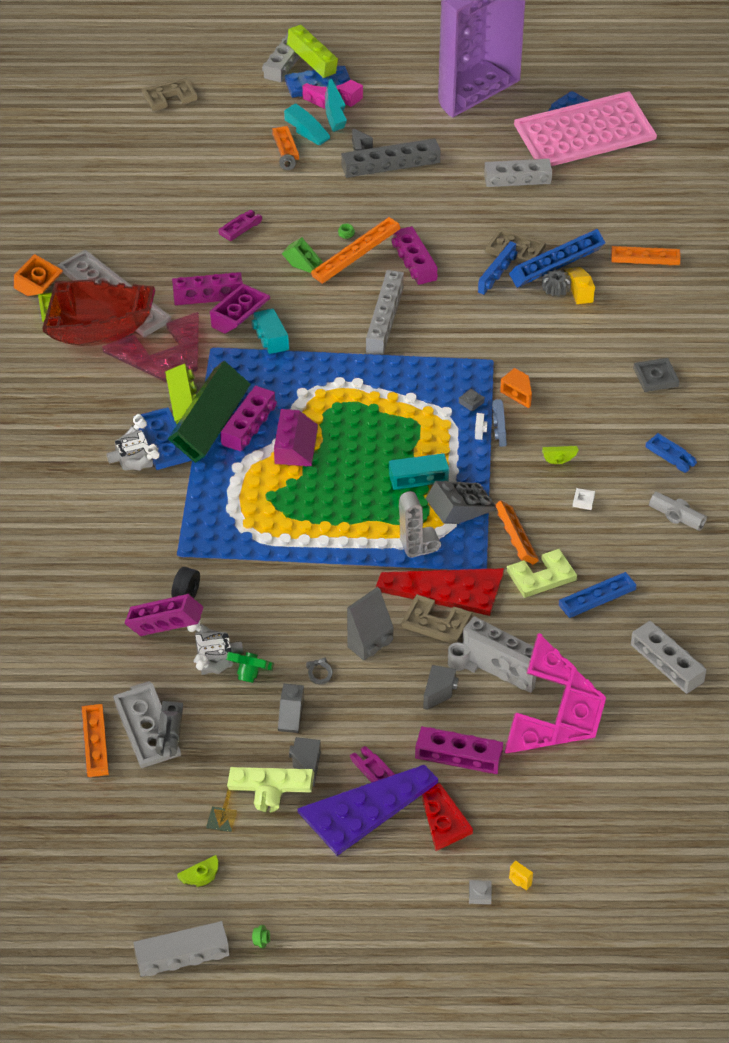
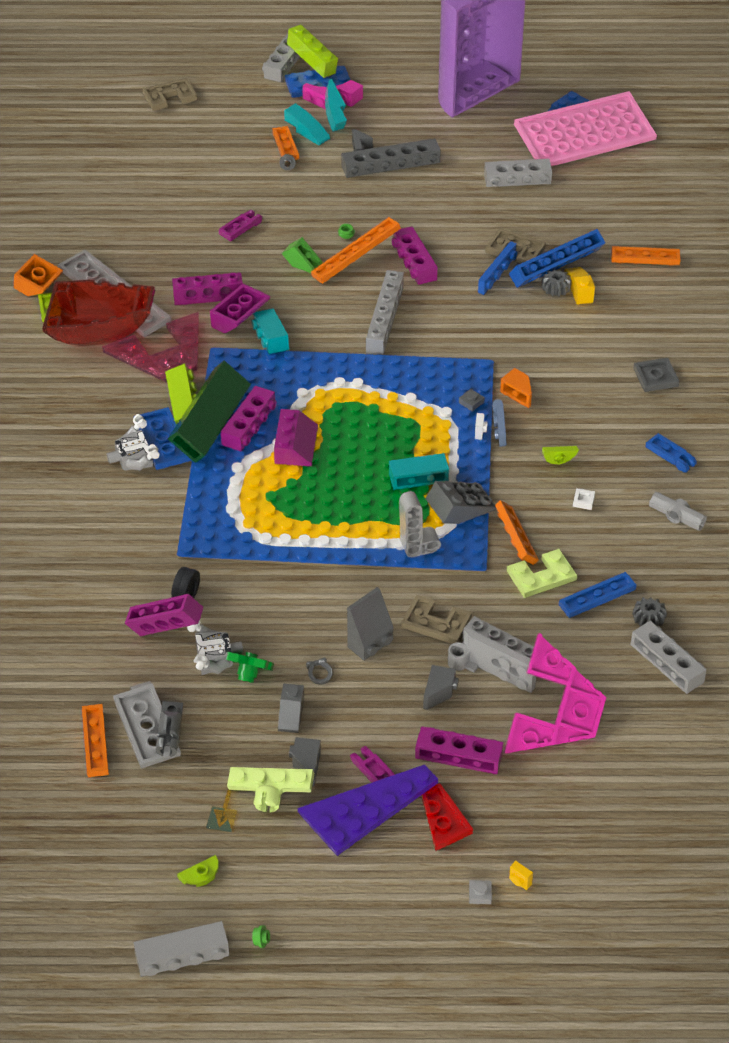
(465, 589): red wing -> none
(649, 610): none -> dark grey gear

